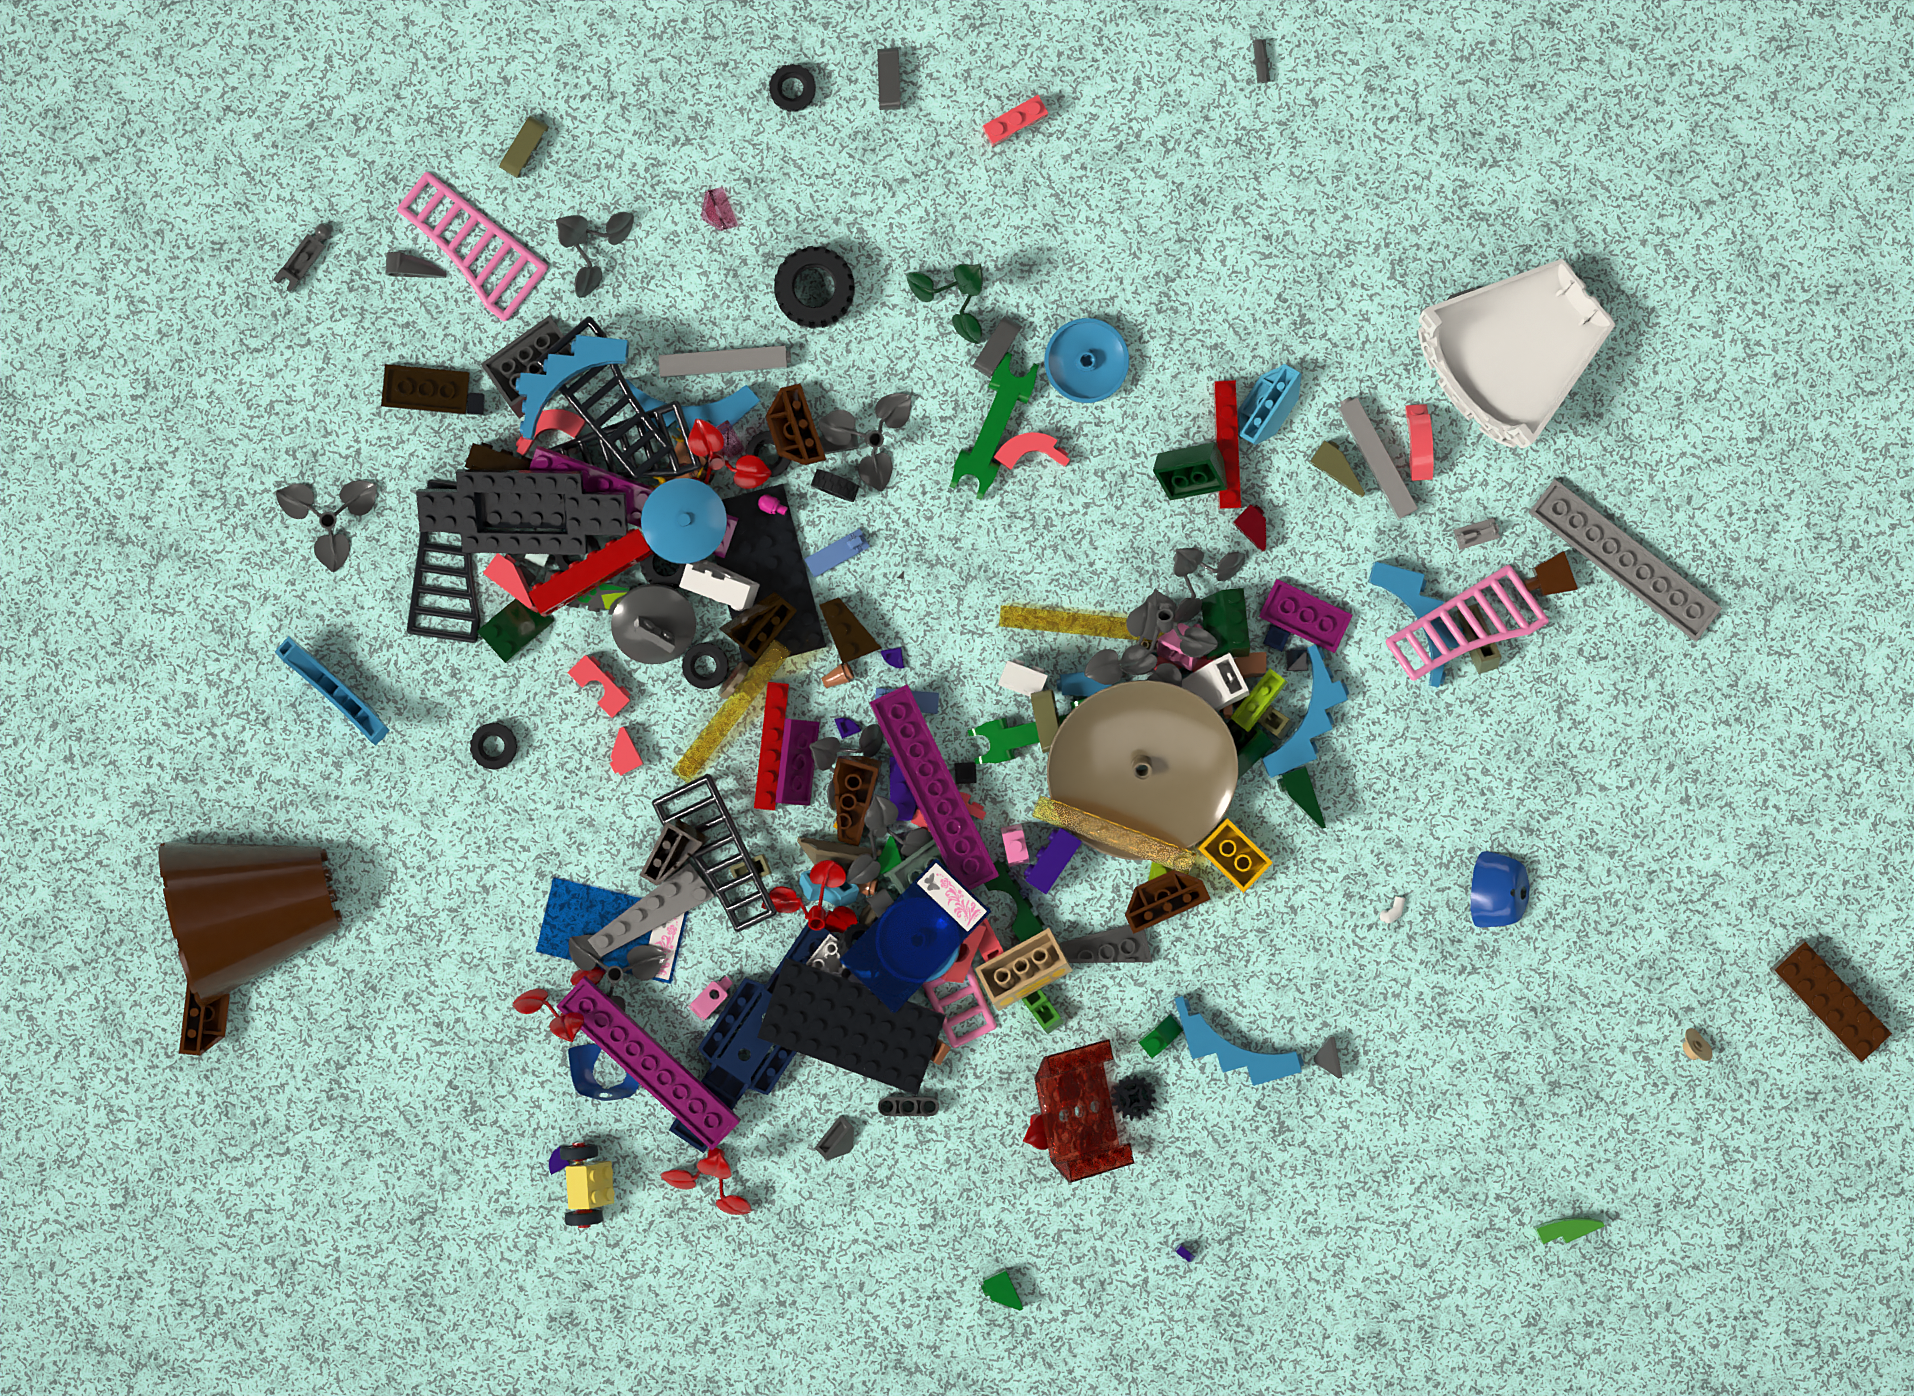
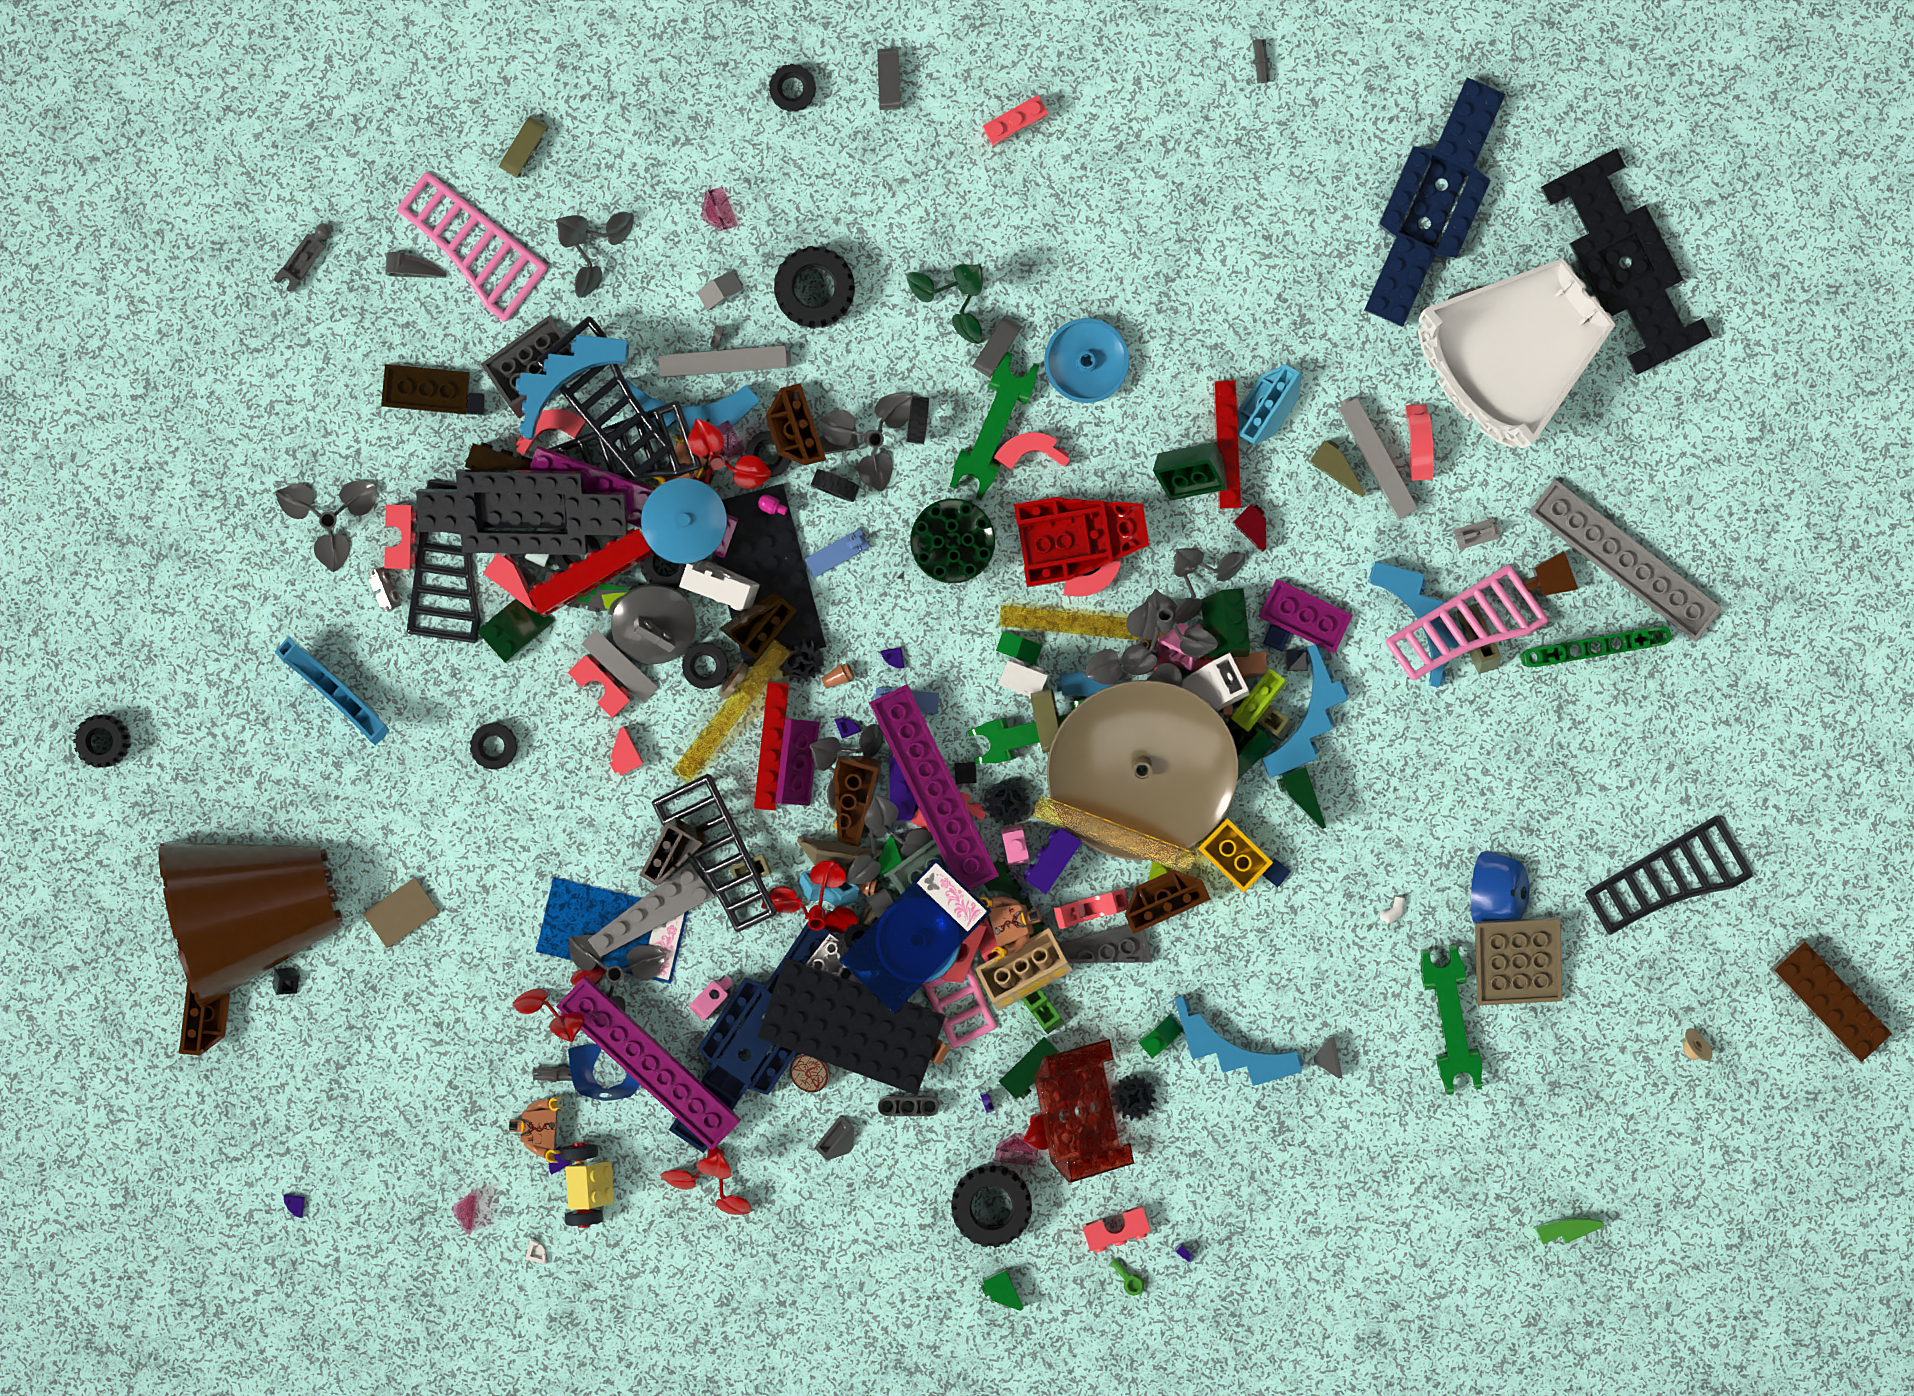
(119, 746): none -> black tyre
(285, 981): none -> black slope
(295, 1204): none -> dark purple tile
(389, 597): none -> light grey hinge
(401, 555): none -> coral arch
(401, 912): none -> dark tan tile
(465, 1211): none -> clear pink slope
(536, 1252): none -> white tile
(539, 1127): none -> nougat torso
(552, 1074): none -> dark grey pin
(620, 665): none -> light grey slope
(717, 335): none -> dark grey tile
(719, 290): none -> light grey slope
(803, 661): none -> black gear
(809, 1073): none -> tile
(847, 632): dark brown wedge -> none
(918, 419): none -> black tyre
(952, 540): none -> dark green bracket
(987, 1102): none -> dark purple tile
(987, 1234): none -> black tyre
(1010, 924): none -> nougat torso
(1016, 803): none -> black gear
(1016, 1151): none -> clear pink slope
(1019, 647): none -> green slope
(1021, 1076): none -> dark green slope
(1076, 536): none -> red wedge
(1091, 908): none -> coral arch
(1093, 583): none -> coral arch
(1133, 1283): none -> bright green plate
(1134, 1226): none -> coral arch
(1276, 873): none -> dark blue tile
(1450, 160): none -> dark blue piece
(1457, 1056): none -> green piece
(1518, 961): none -> dark tan plate
(1613, 236): none -> black piece
(1627, 644): none -> green piece
(1685, 893): none -> black bar

